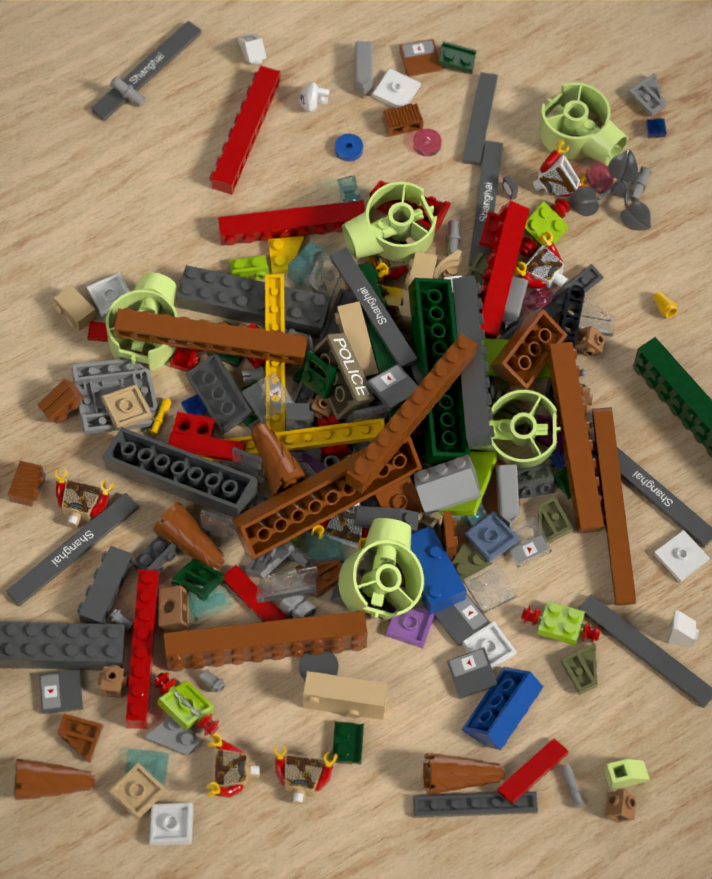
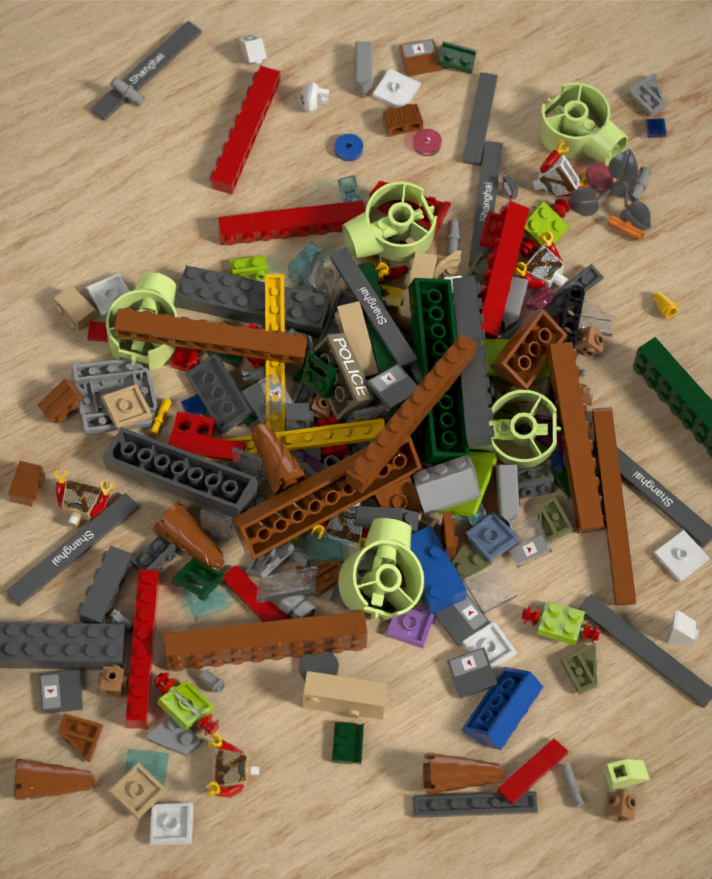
(179, 617): medium nougat brick -> none
(282, 252): yellow wing -> none
(302, 774): torso -> none
(626, 228): none -> orange pin

